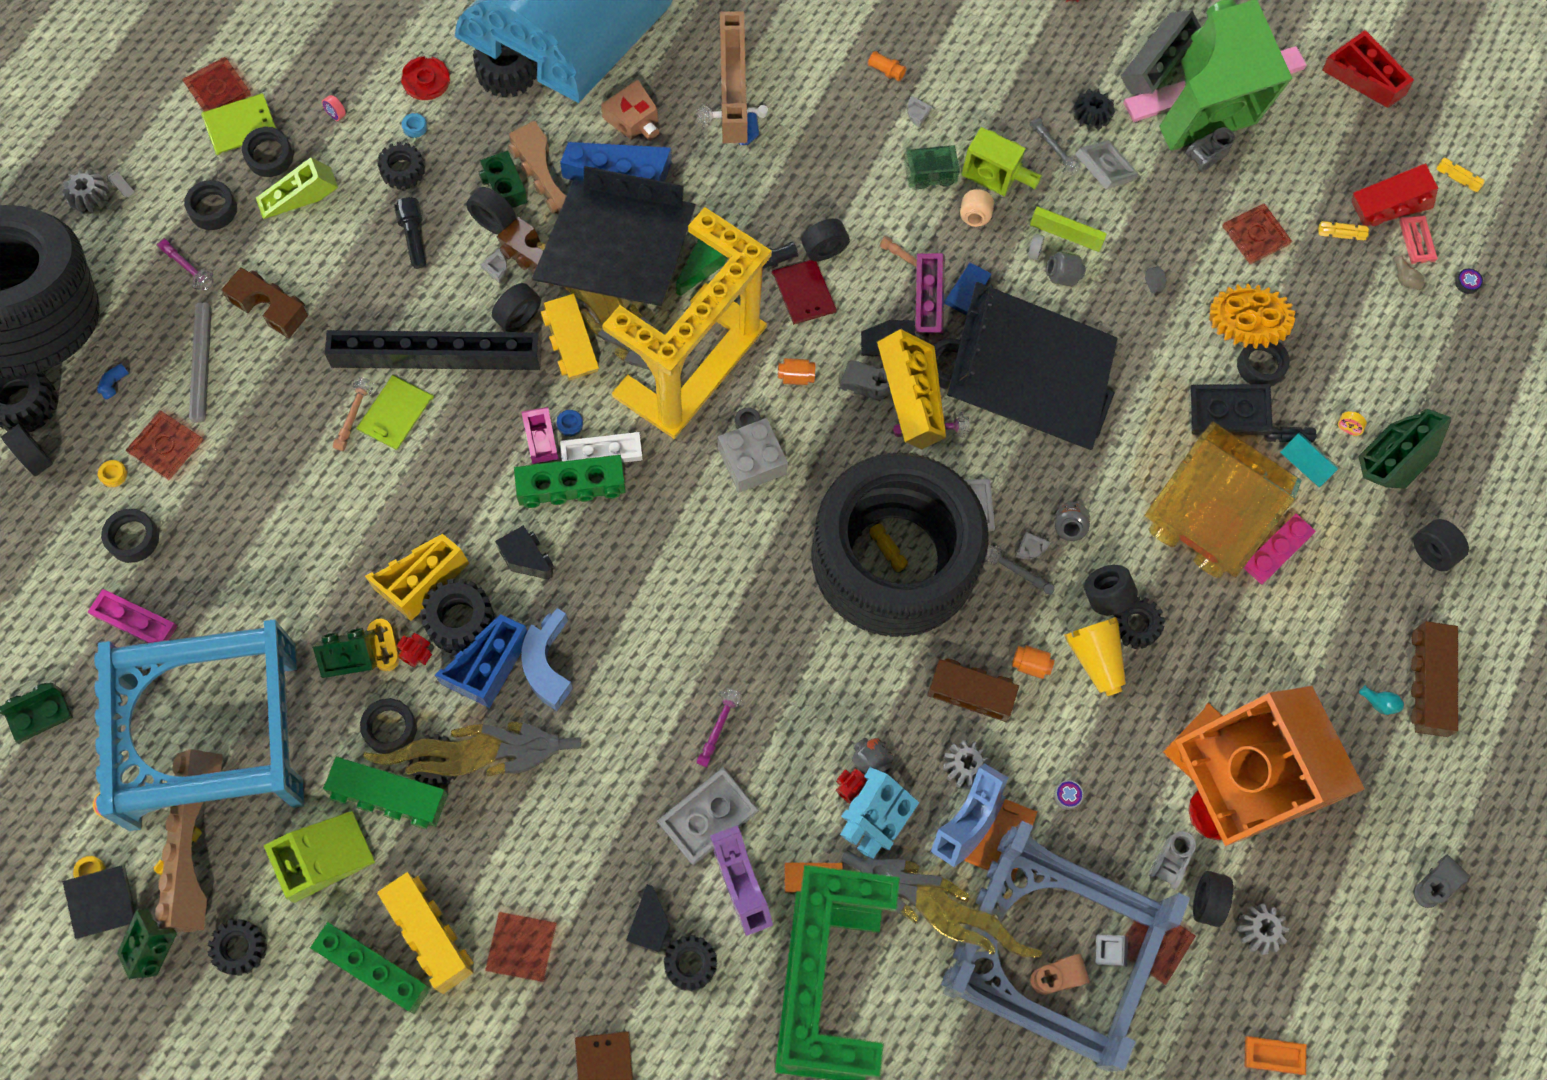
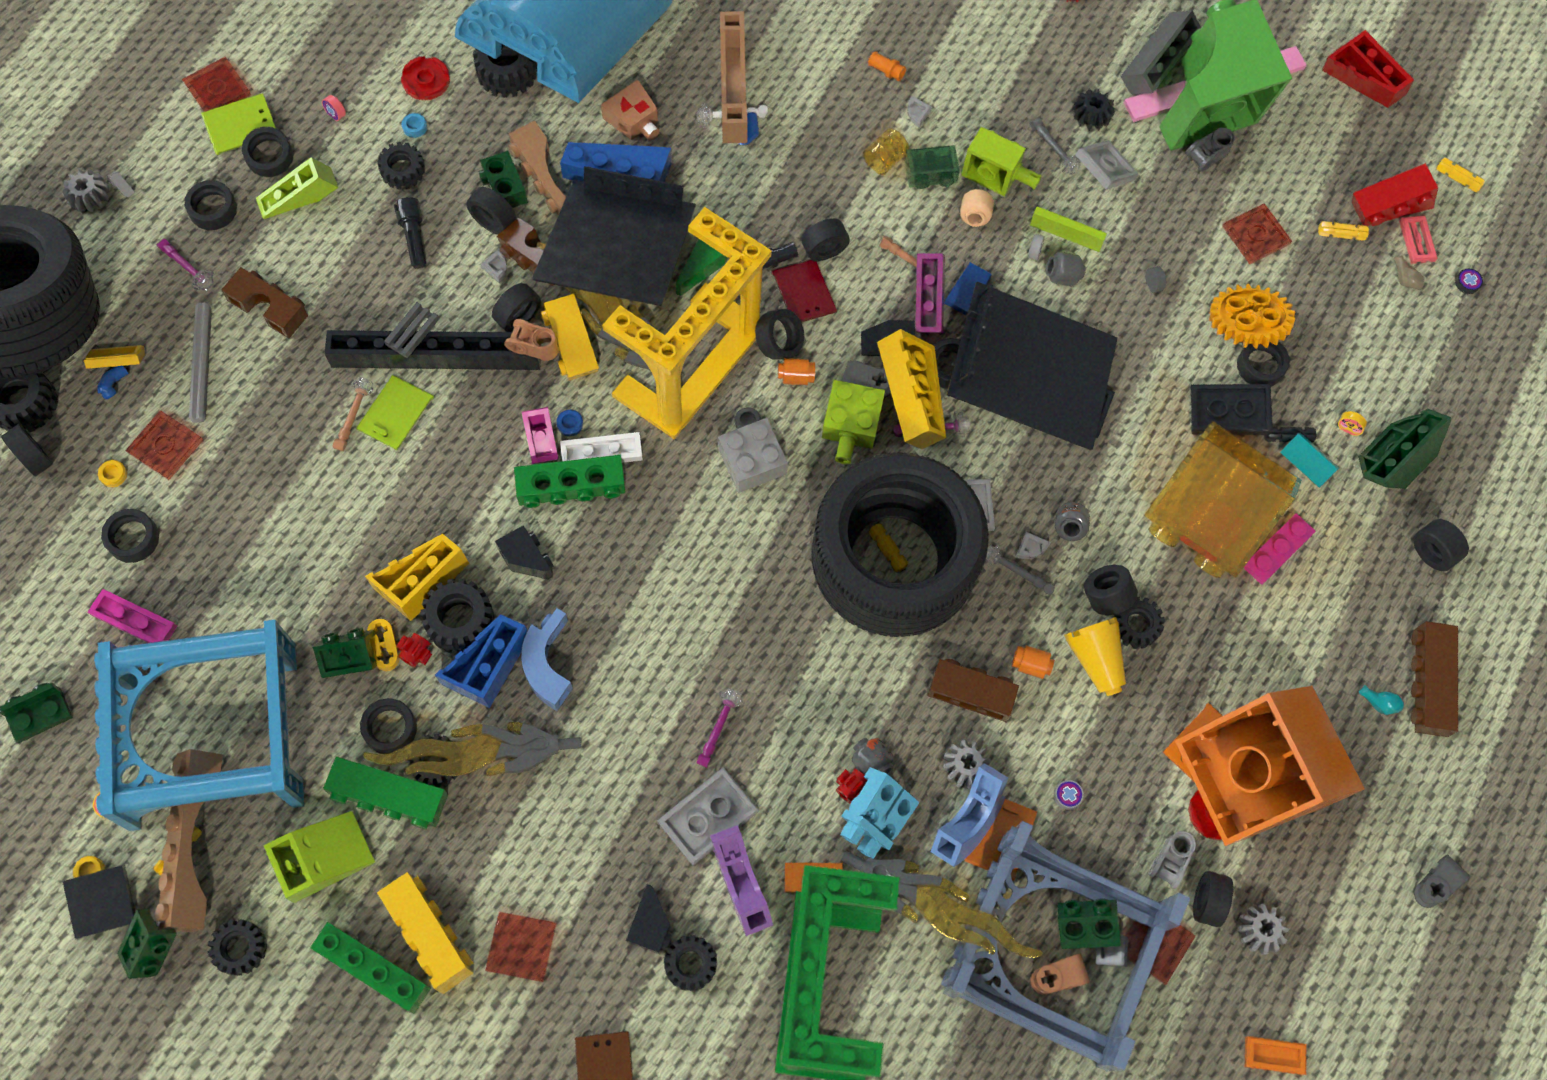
(114, 356): none -> yellow tile
(404, 324): none -> dark grey tile
(527, 340): none -> nougat piece
(794, 334): none -> black tyre
(852, 417): none -> lime brick
(886, 151): none -> clear yellow wheel
(1089, 930): none -> dark green brick

